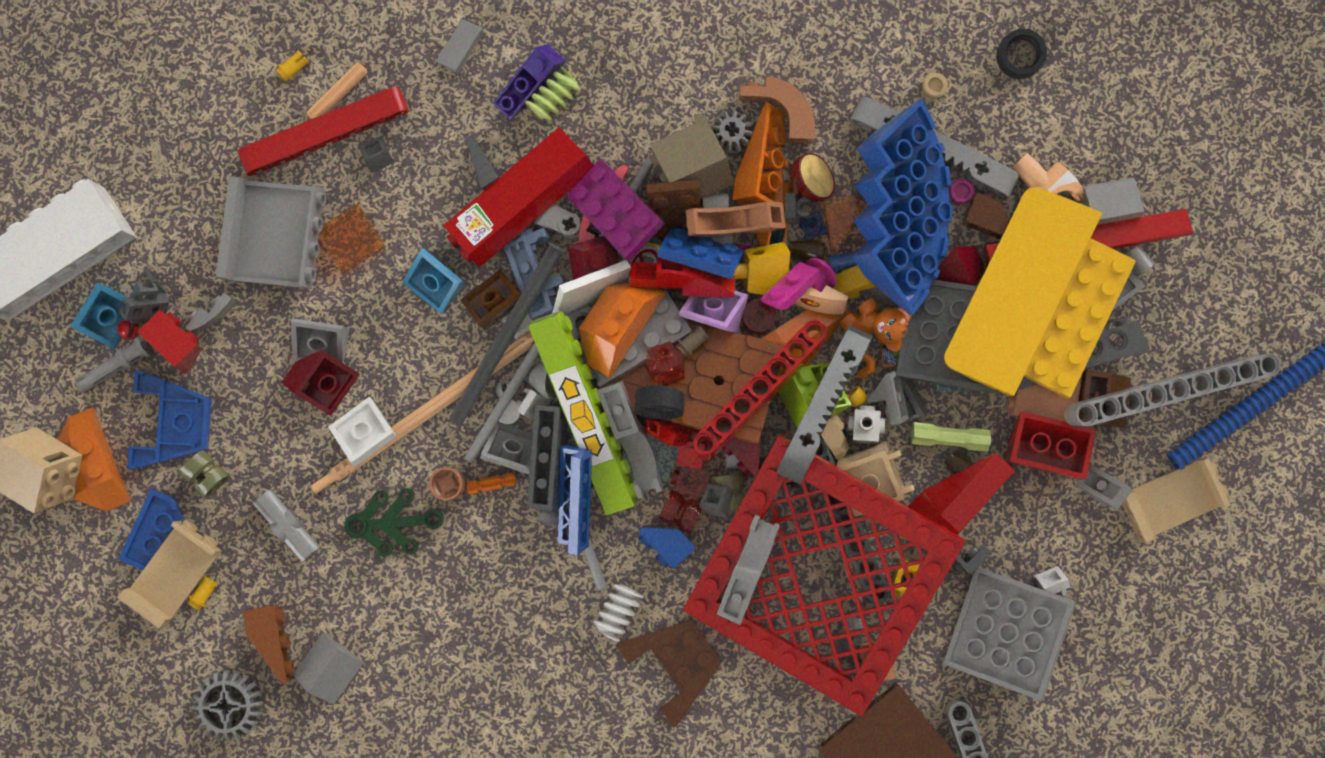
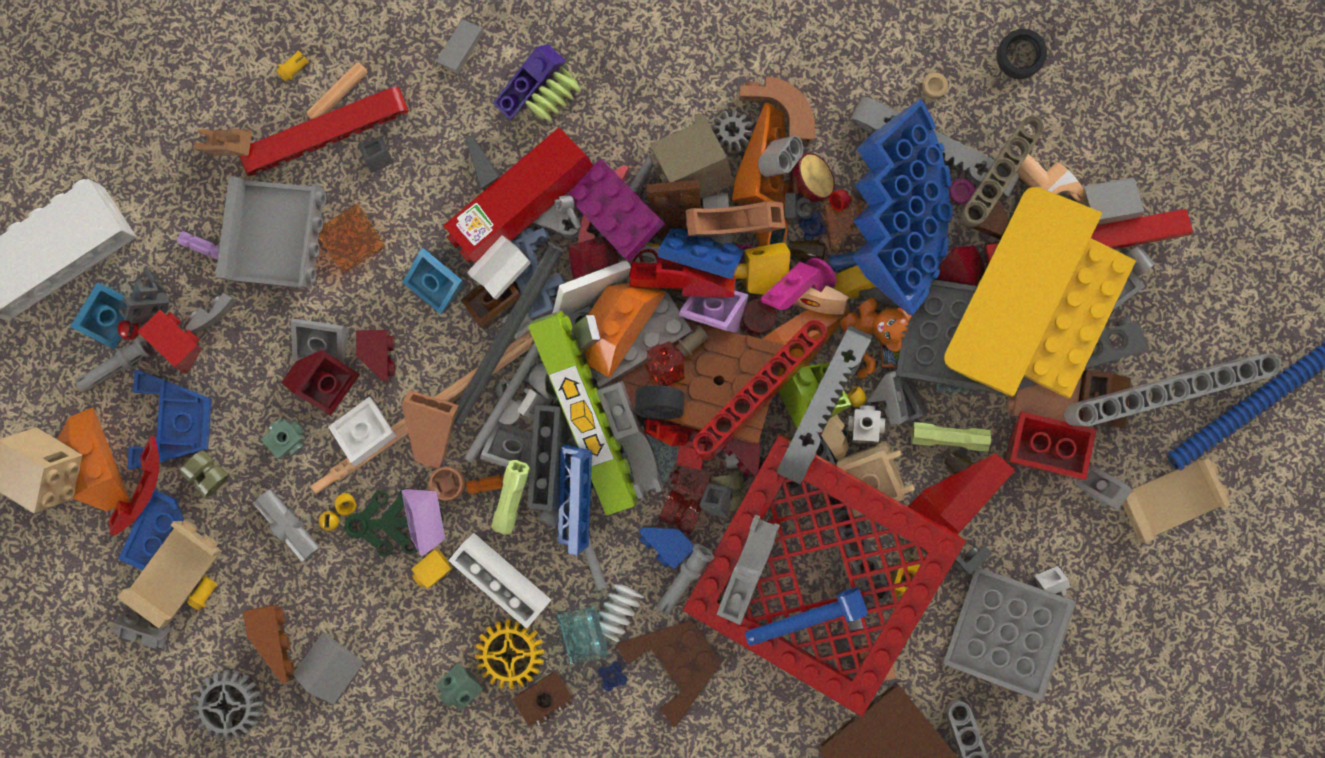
(127, 513): none -> red slope
(130, 625): none -> light grey hinge
(198, 244): none -> lavender axle
(225, 142): none -> medium nougat hinge
(275, 438): none -> sand green brick
(333, 520): none -> yellow hinge
(349, 508): none -> yellow hinge
(374, 350): none -> dark red slope
(423, 519): none -> lavender slope
(429, 427): none -> nougat slope
(431, 569): none -> yellow brick
(458, 687): none -> sand green brick
(499, 266): none -> white panel
(499, 580): none -> white brick
(511, 677): none -> yellow gear
(513, 485): none -> yellowish green axle
(528, 702): none -> reddish brown brick
(566, 203): none -> light grey hand
(583, 635): none -> clear light blue plate
(586, 332): none -> flat silver tile
(609, 682): none -> clear blue plate
(690, 570): none -> light grey pin
(780, 156): none -> light grey beam
(838, 195): none -> red hinge
(849, 604): none -> blue piece
(1010, 163): none -> dark tan beam

